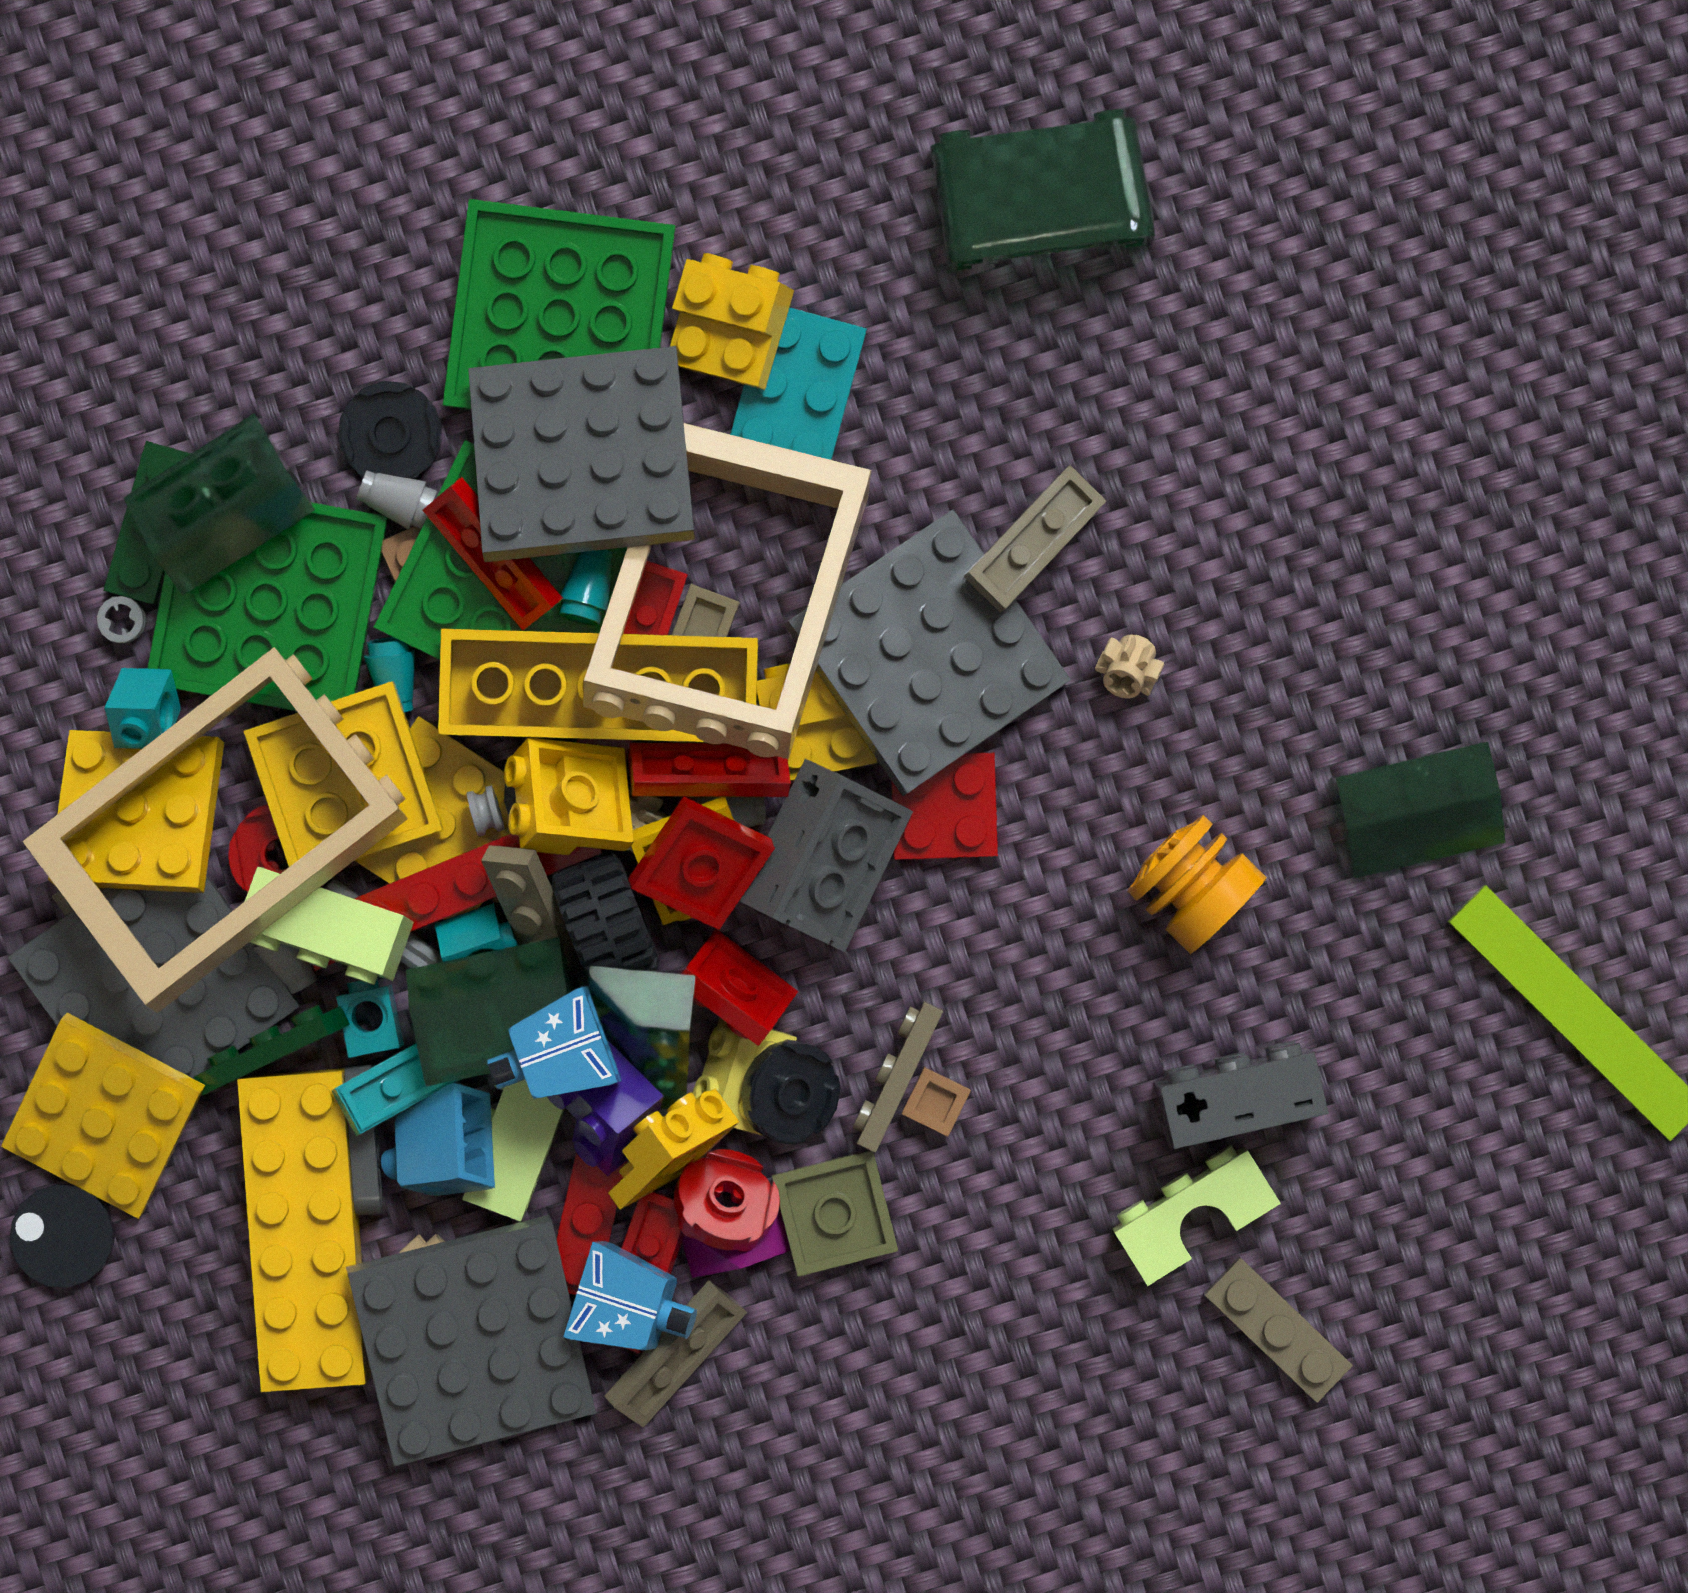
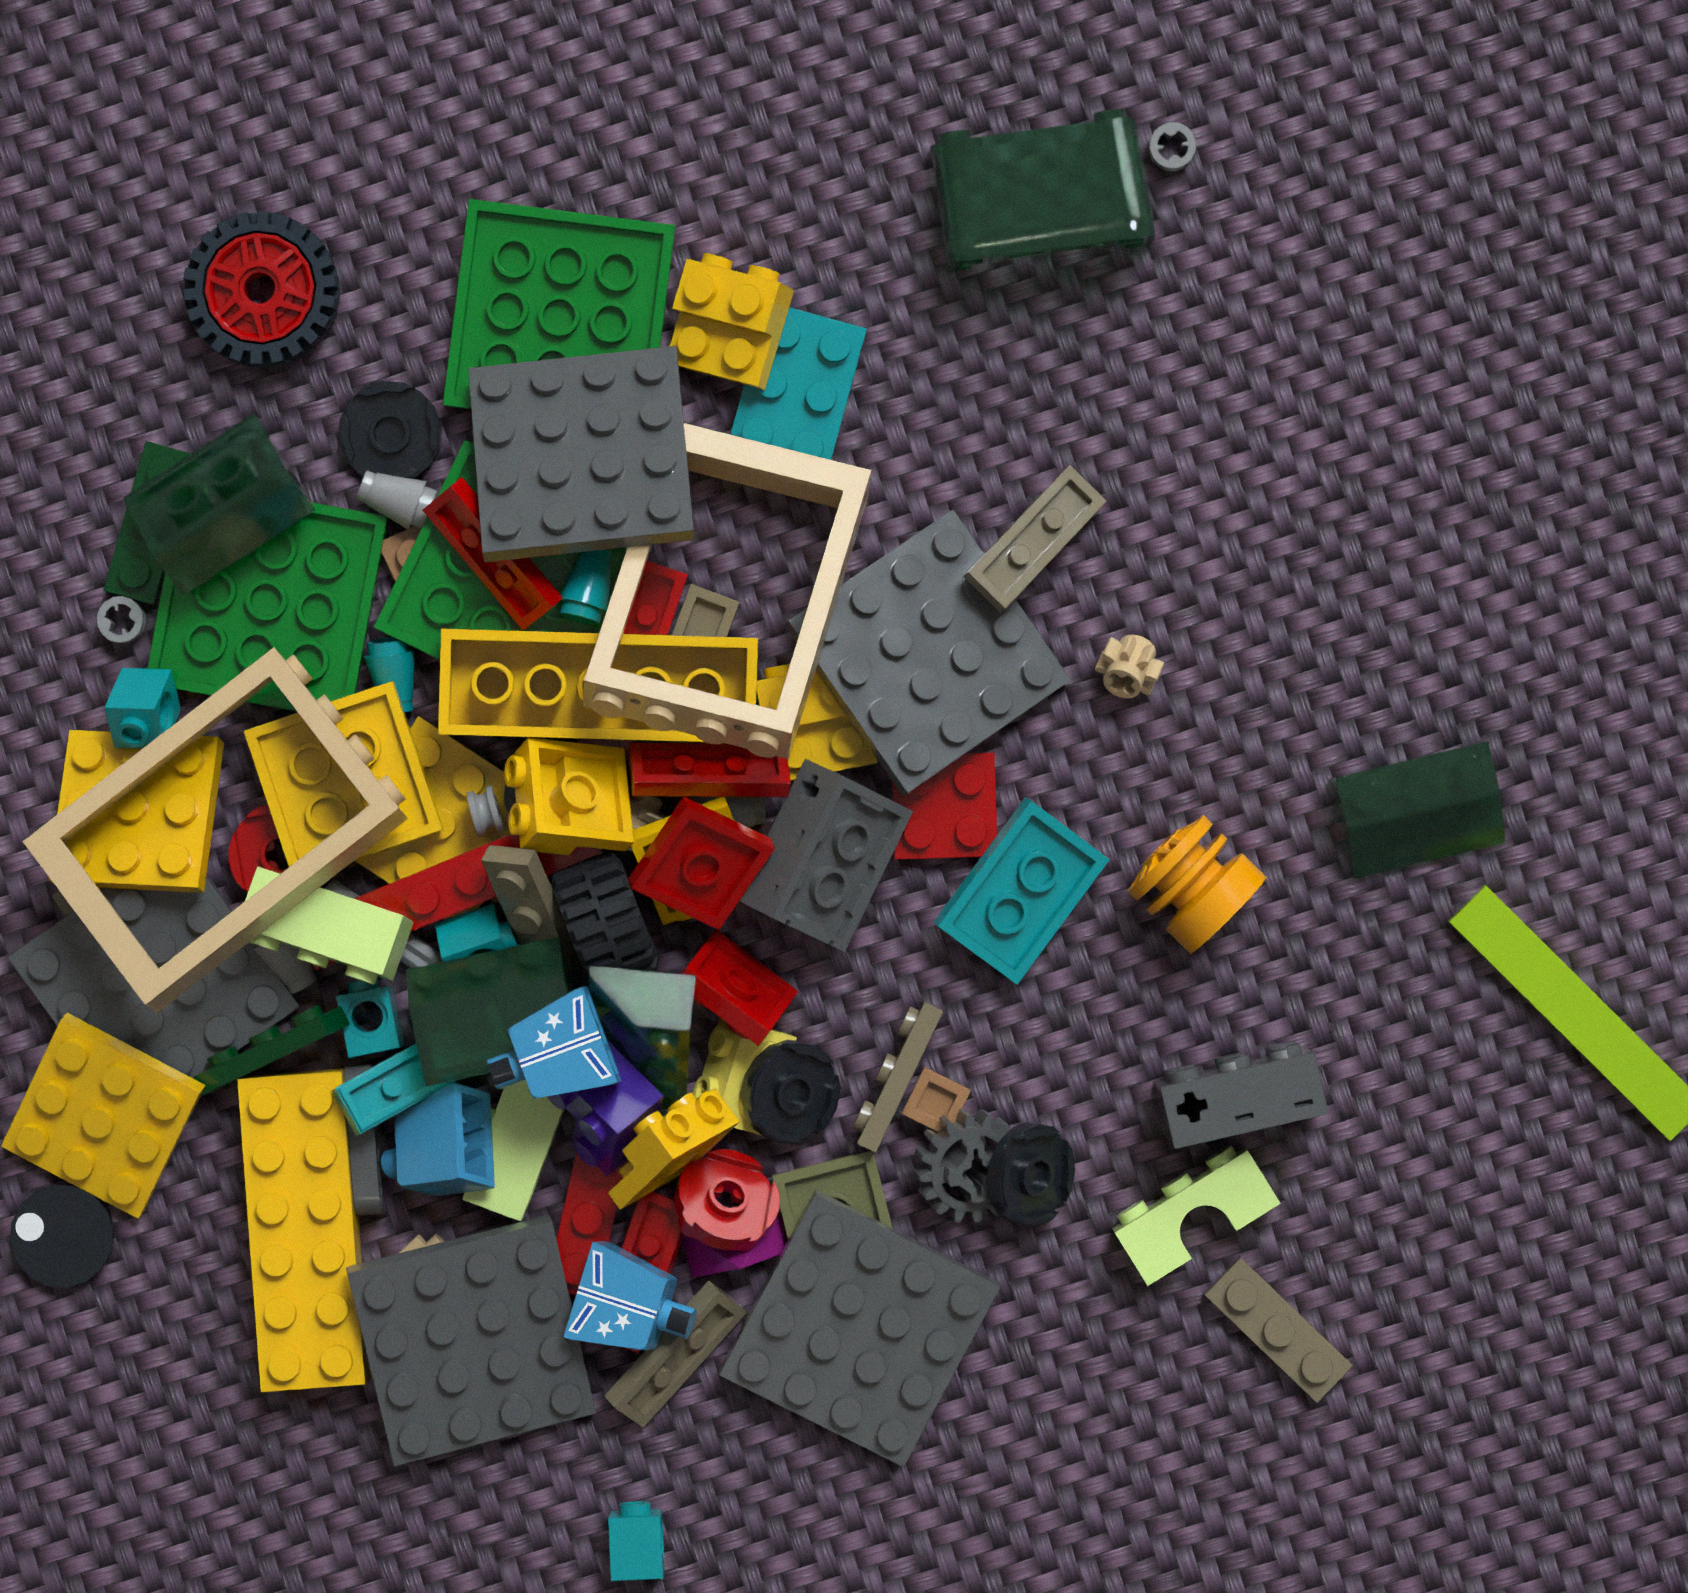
(221, 279): none -> wheel
(636, 1542): none -> teal brick
(859, 1328): none -> dark grey plate
(950, 1155): none -> dark grey gear
(1021, 890): none -> teal plate
(1030, 1174): none -> black tile
(1169, 130): none -> light grey bush

